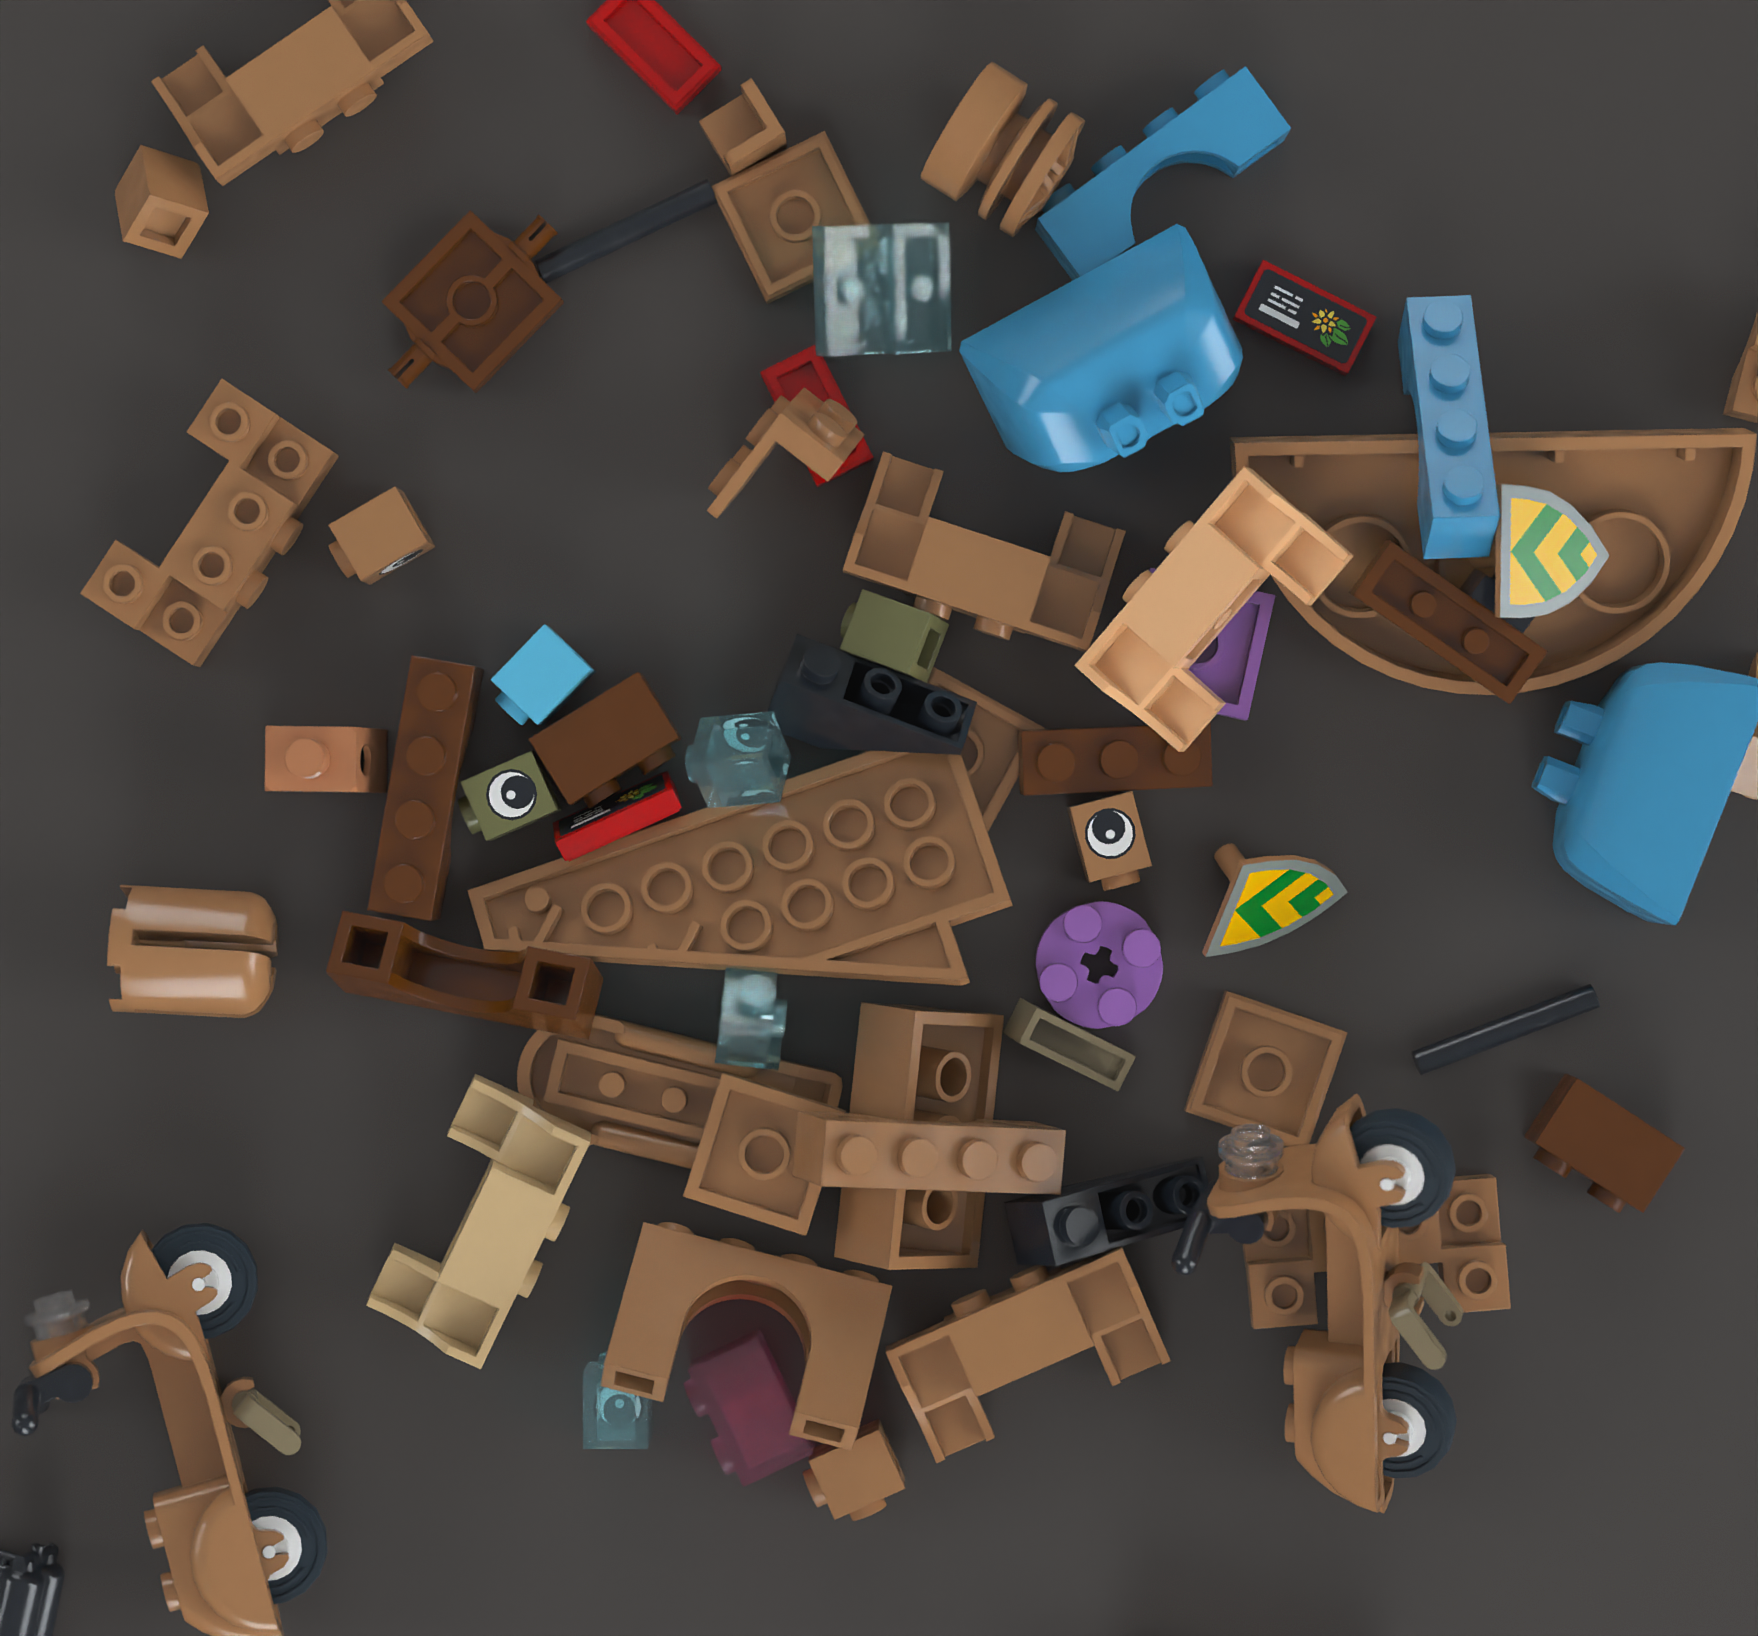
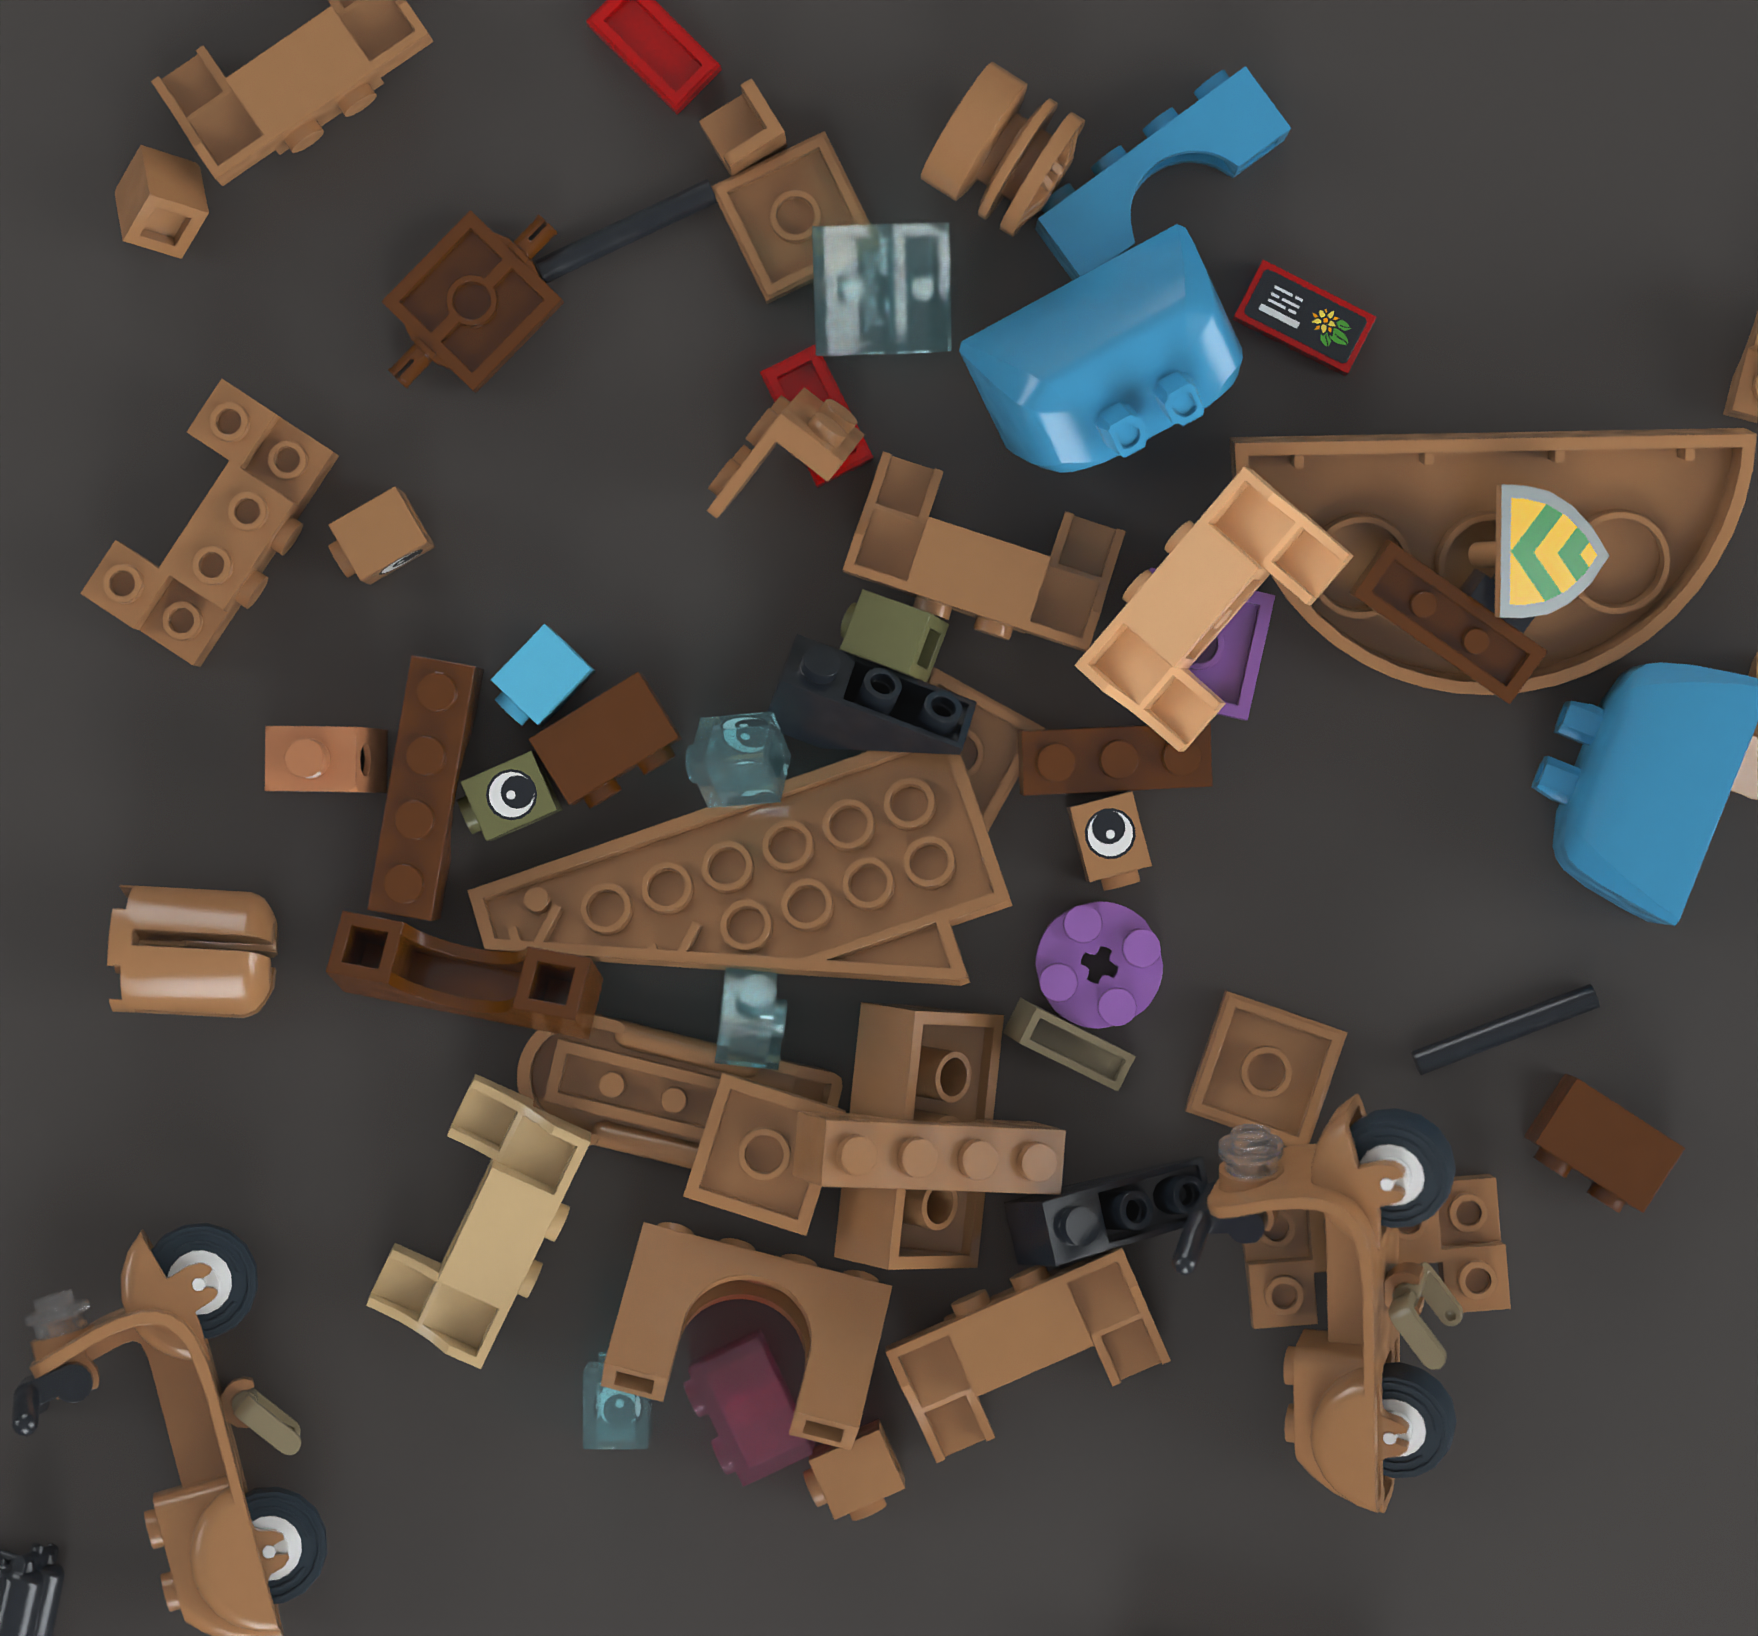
(616, 816): red tile -> none
(1268, 898): shield -> none
(1455, 456): dark azure arch -> none

